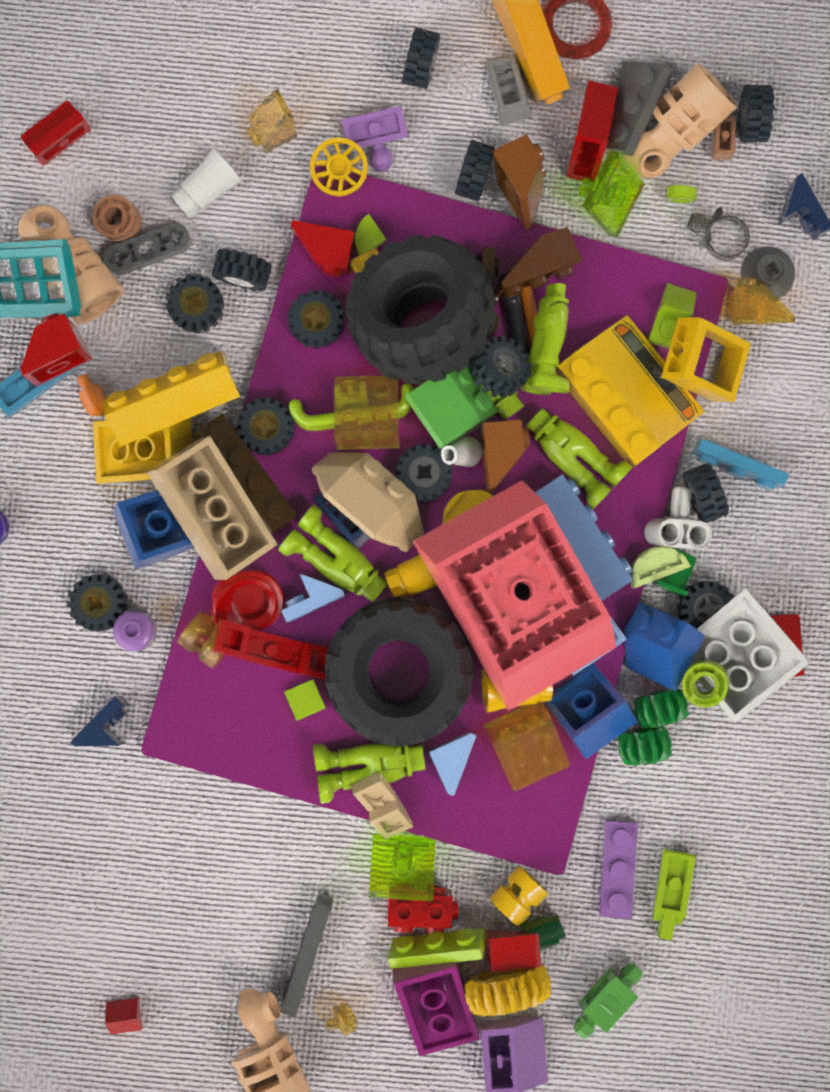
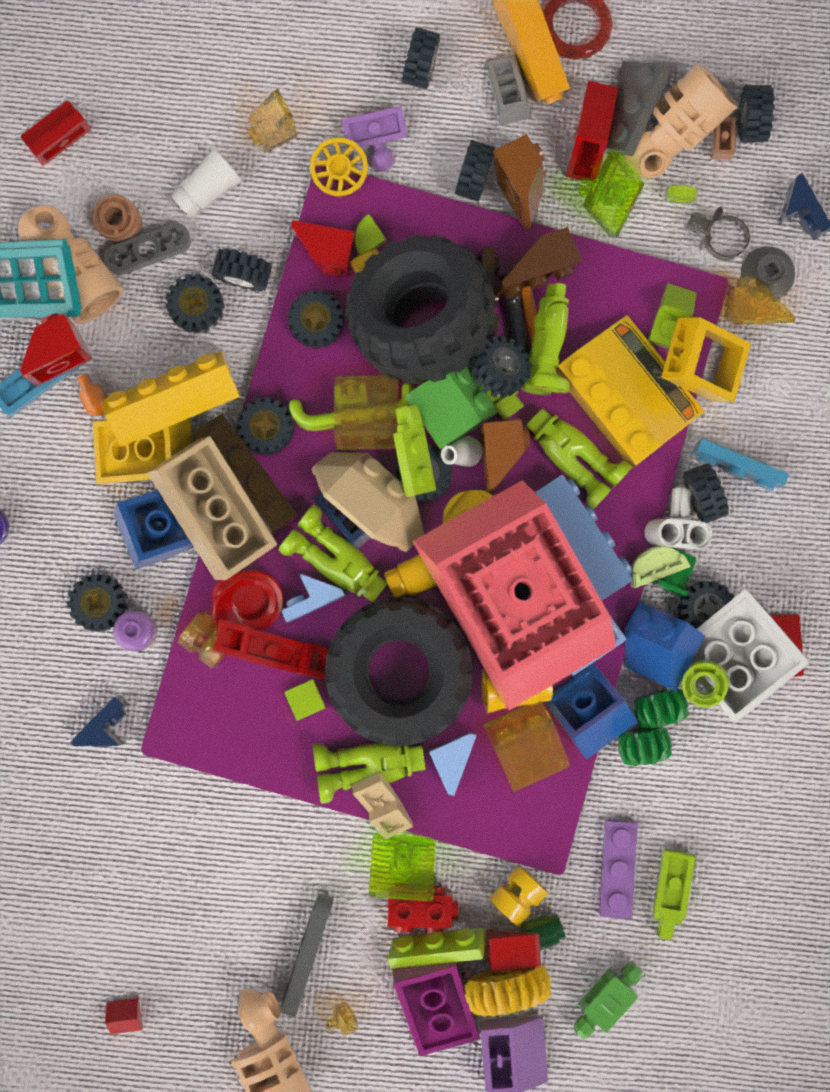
(413, 452): none -> lime hinge

